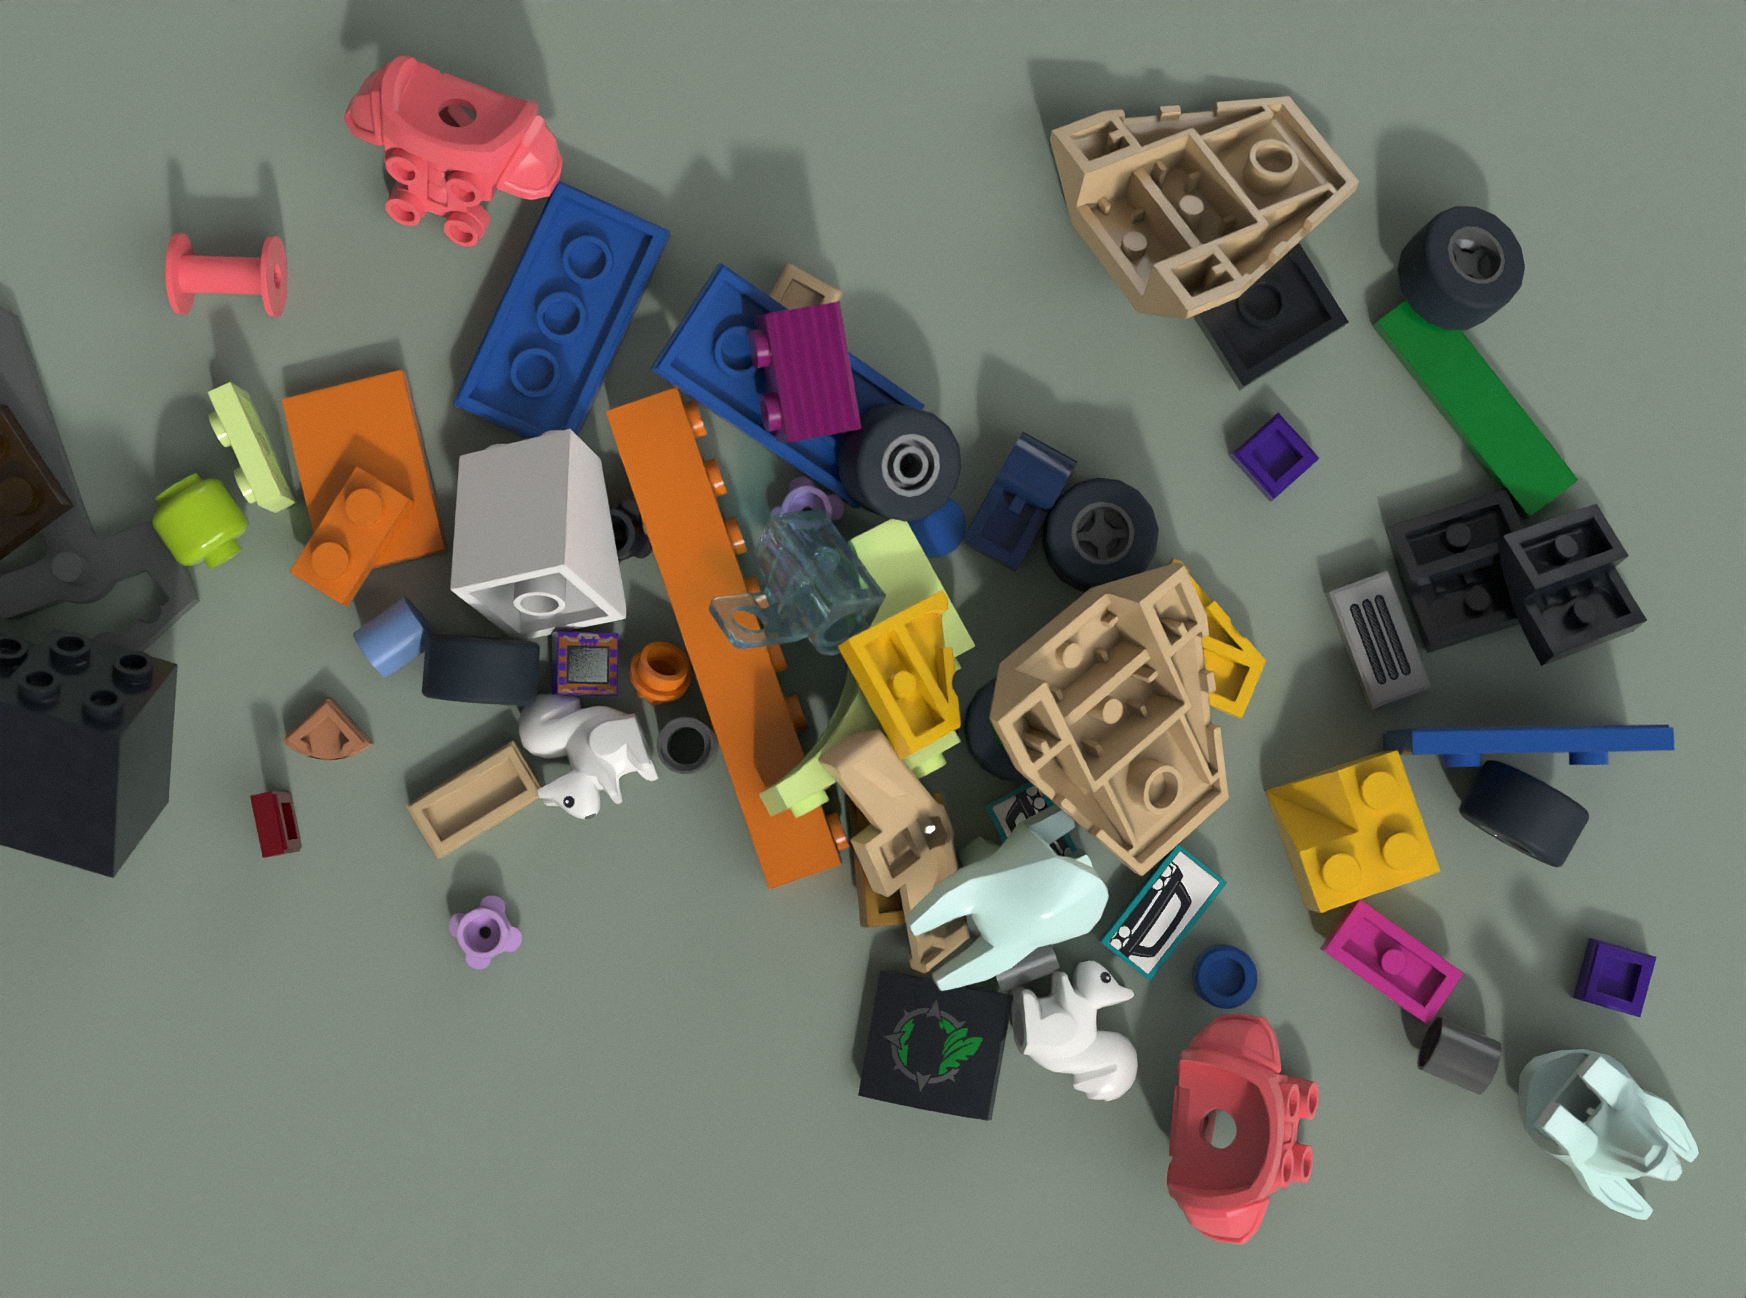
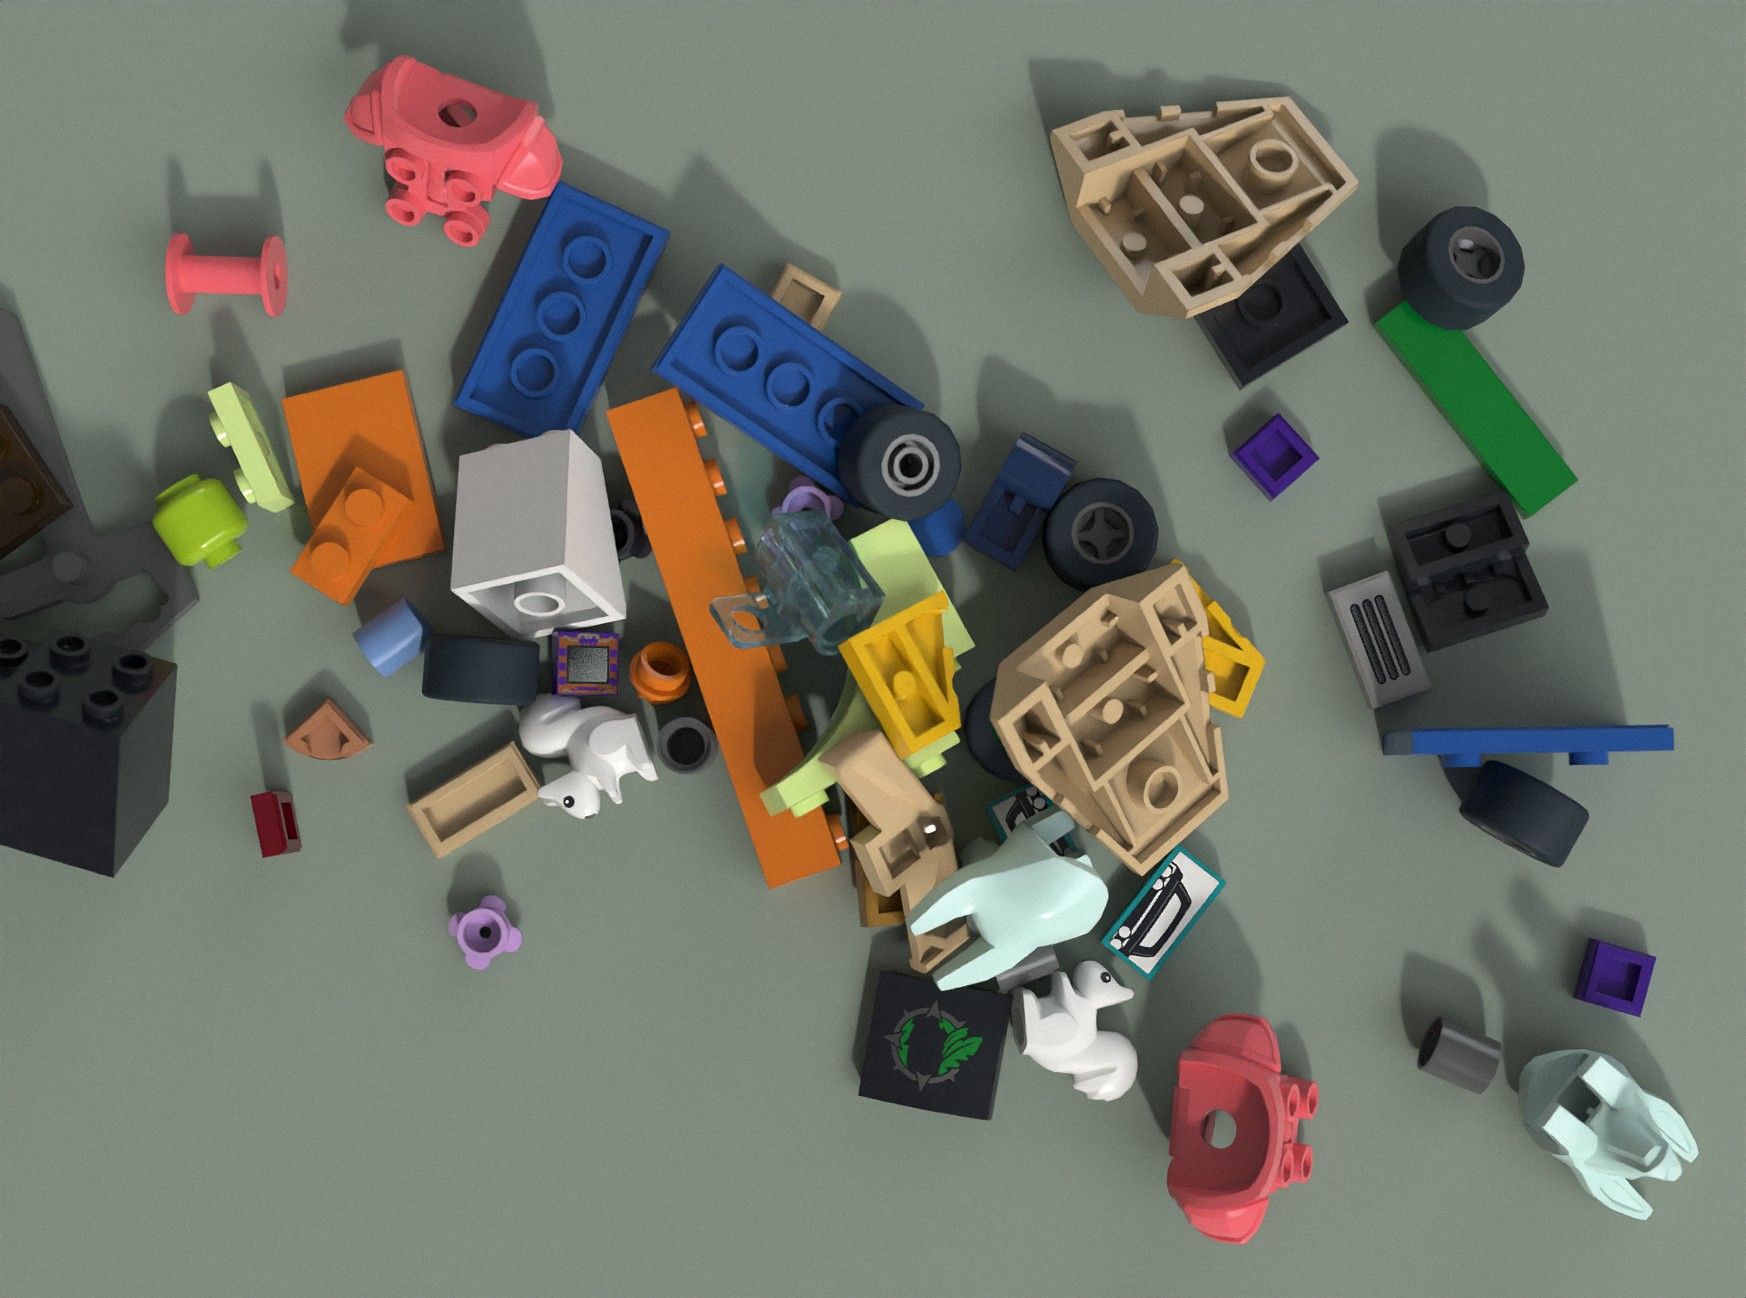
(805, 372): magenta brick -> none
(1224, 976): blue tile -> none
(1352, 831): yellow slope -> none
(1391, 961): dark pink plate -> none
(1568, 584): black slope -> none

